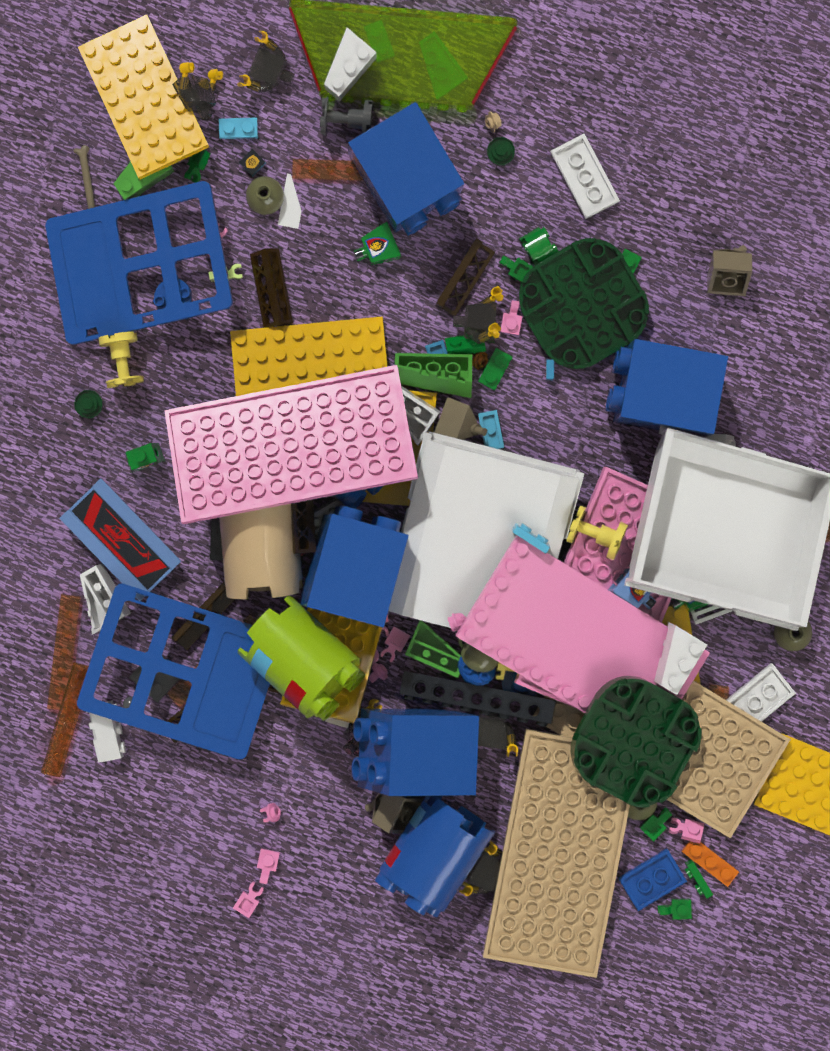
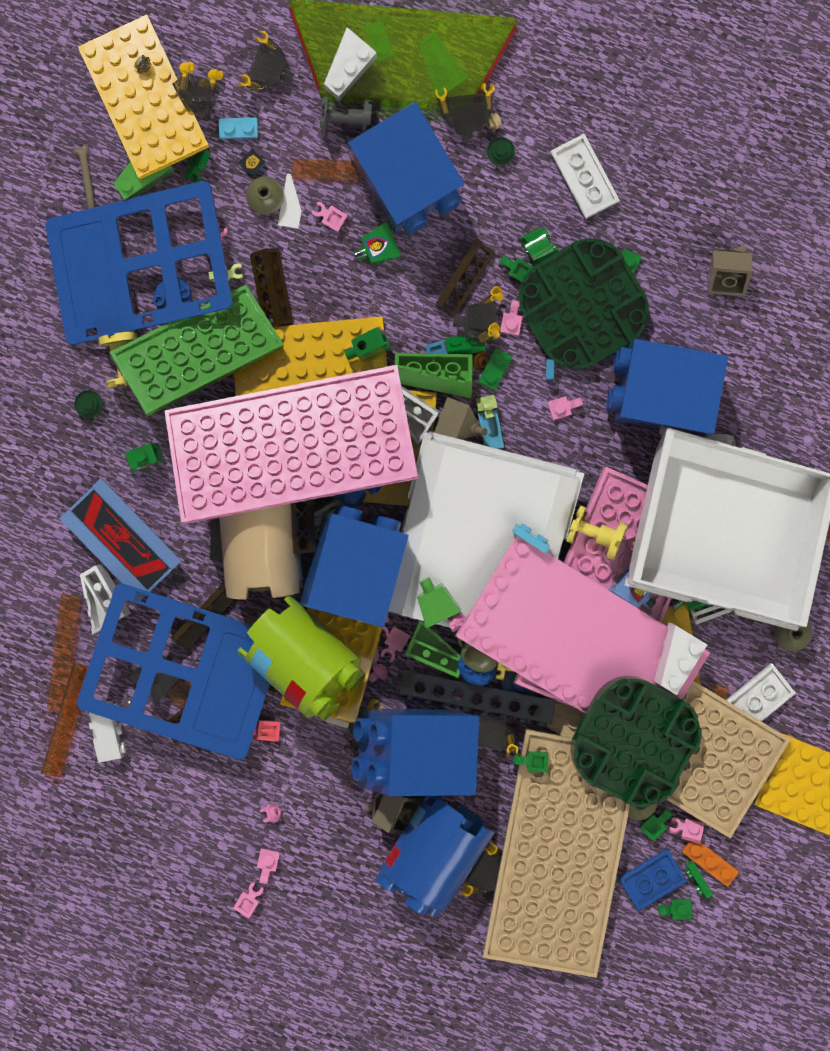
(142, 64): none -> clear smoke plate
(195, 352): none -> bright green plate
(267, 730): none -> coral bracket
(332, 218): none -> bright pink plate
(375, 342): none -> green torso
(436, 603): none -> bright green torso
(467, 112): none -> clear smoke torso
(486, 405): none -> yellowish green plate
(535, 761): none -> green plate
(561, 407): none -> bright pink plate

